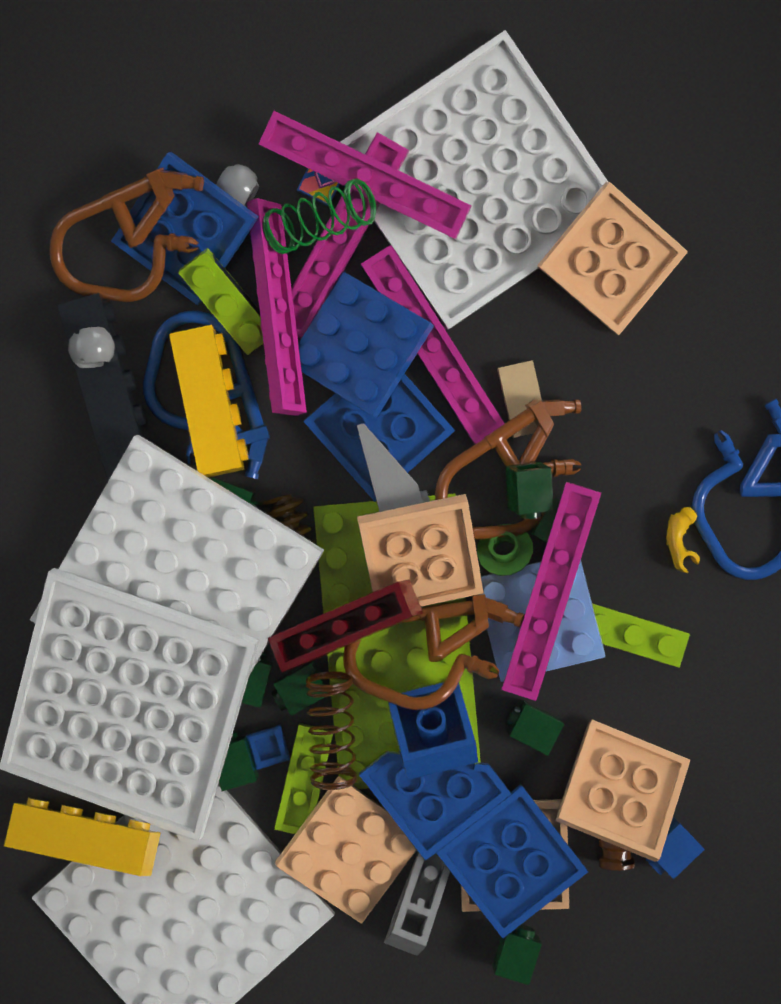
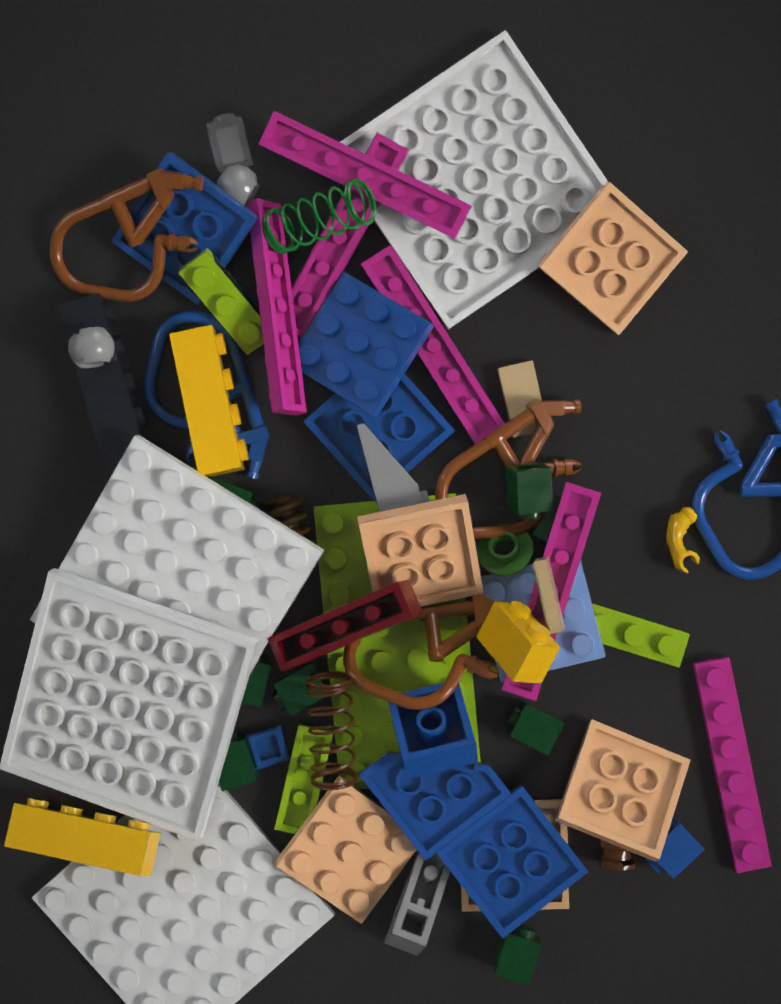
(229, 141): none -> clear brick
(315, 182): tile -> none
(518, 642): none -> yellow brick
(548, 595): none -> tan tile
(732, 764): none -> dark pink plate

